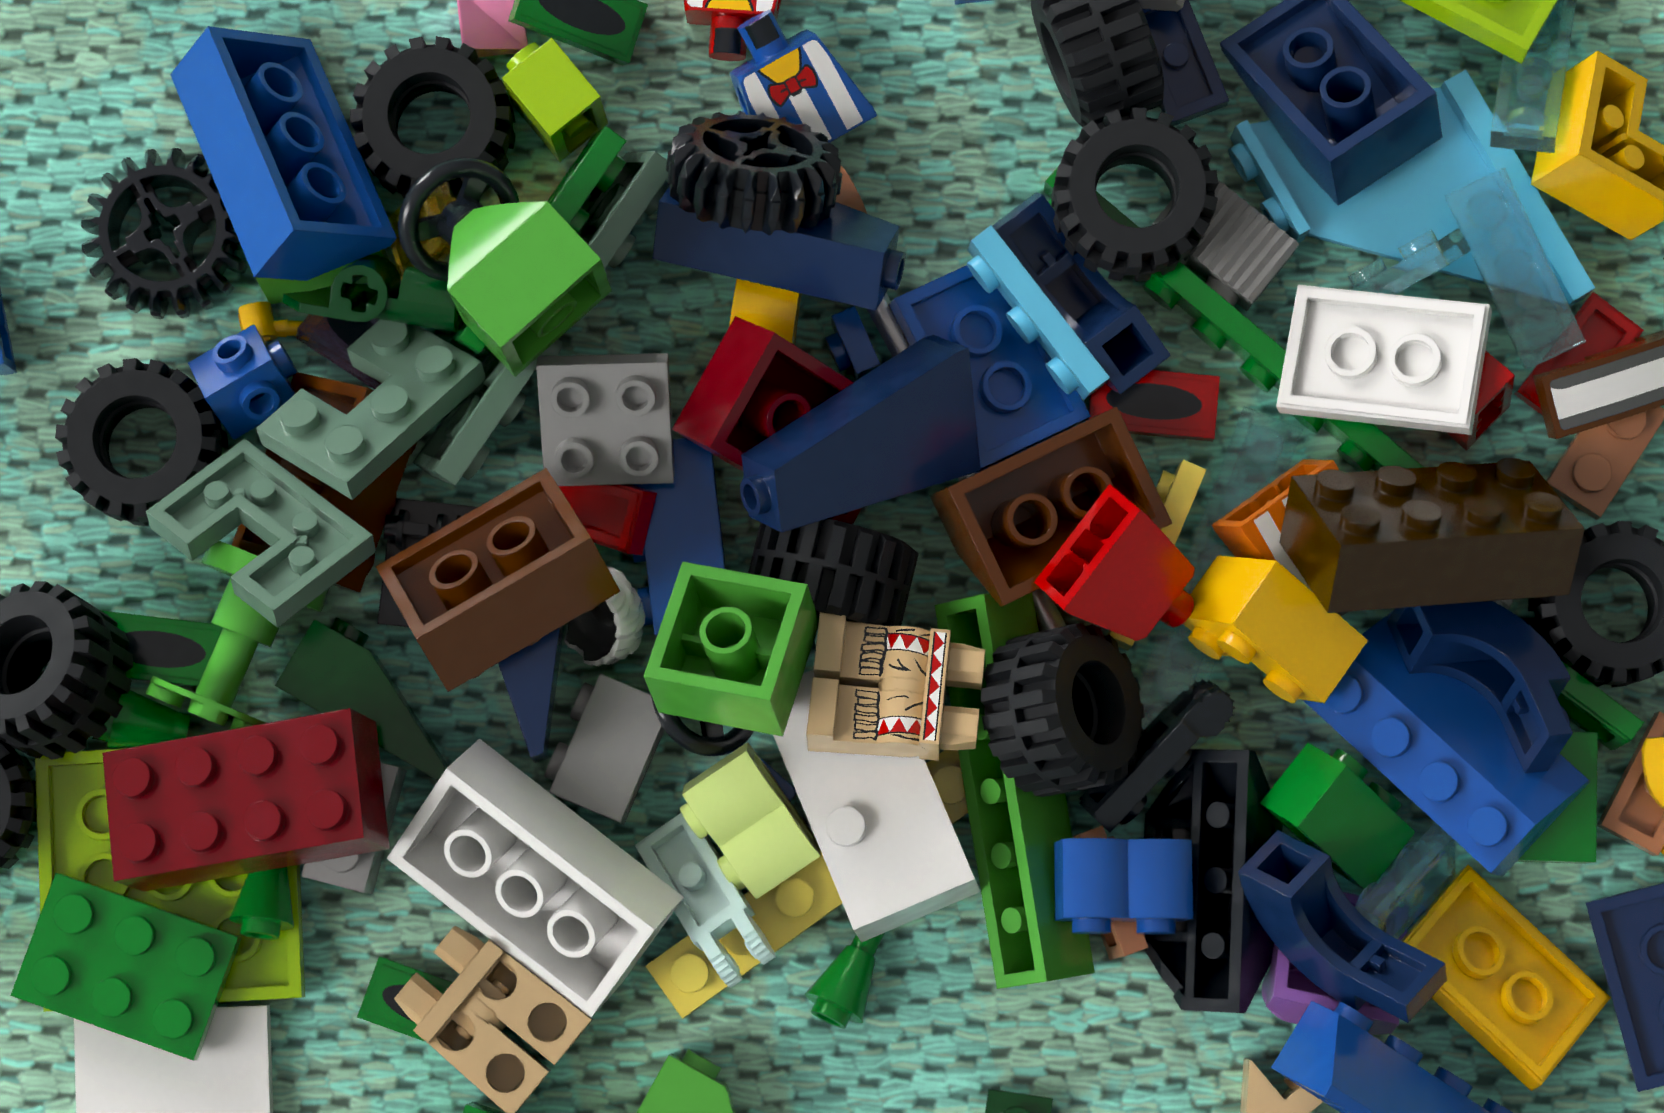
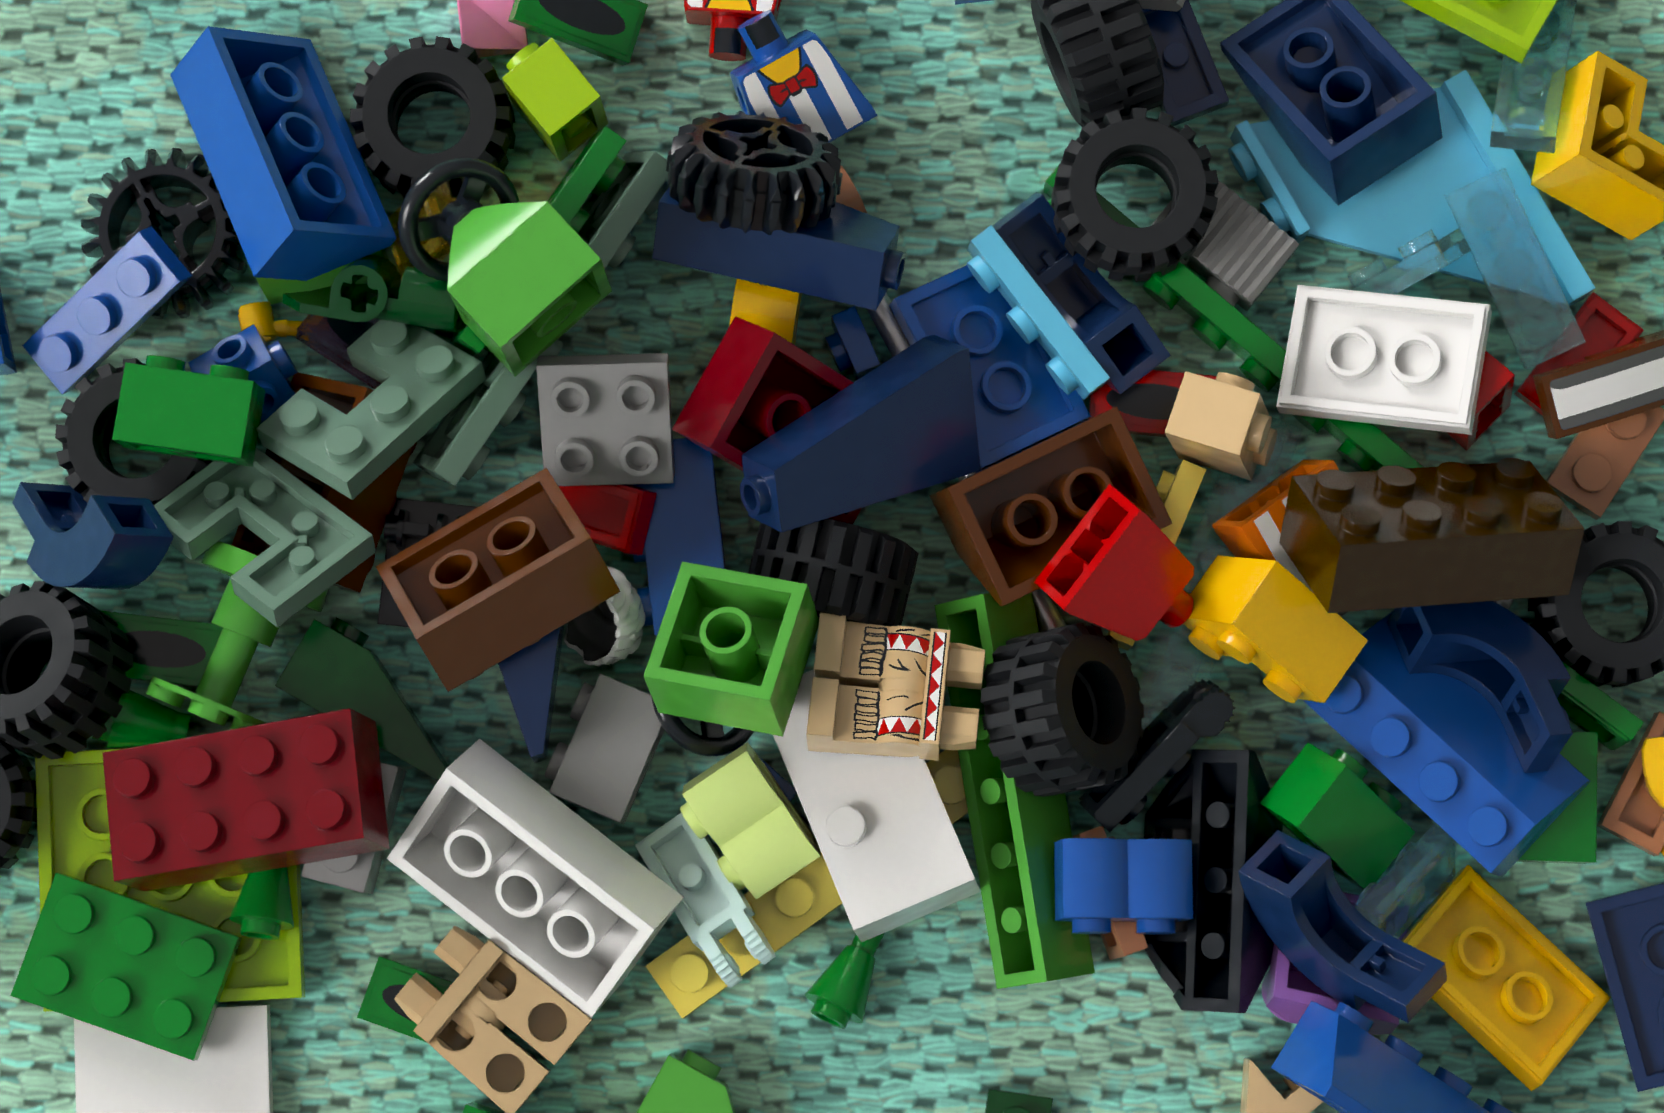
(93, 543): none -> dark blue arch
(107, 310): none -> plate
(189, 411): none -> green brick
(1221, 424): none -> tan brick

